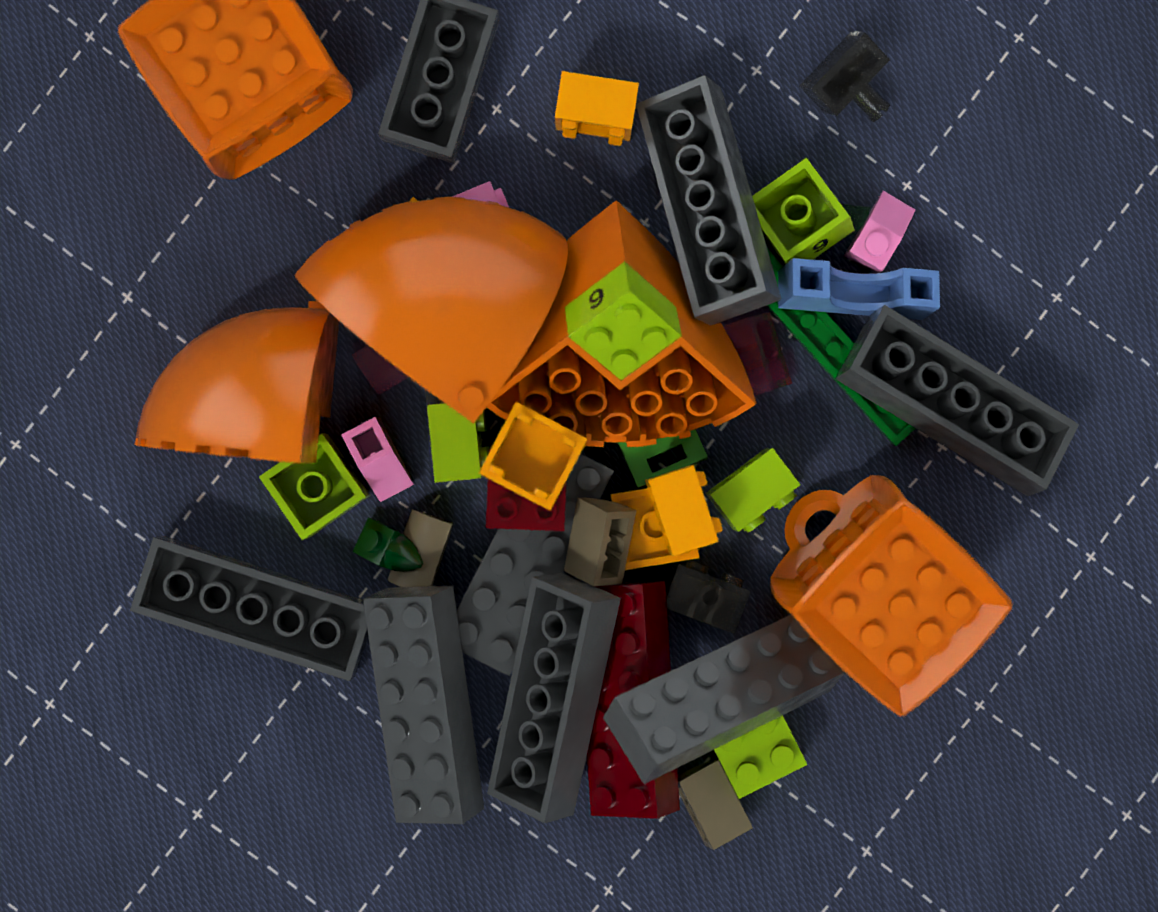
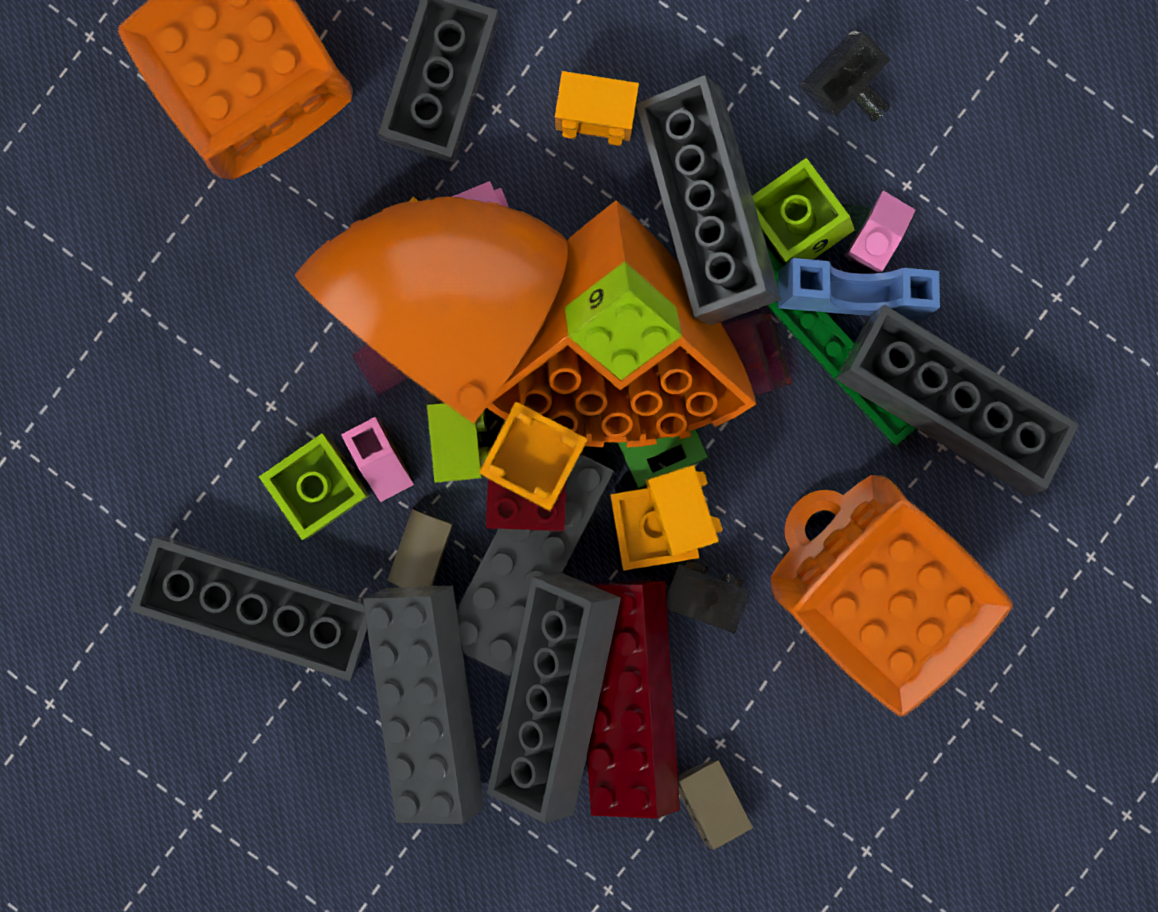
(248, 388): orange brick -> none
(387, 547): dark green plate -> none
(599, 541): dark tan brick -> none
(720, 697): dark grey brick -> none
(753, 490): lime brick -> none
(760, 757): lime brick -> none

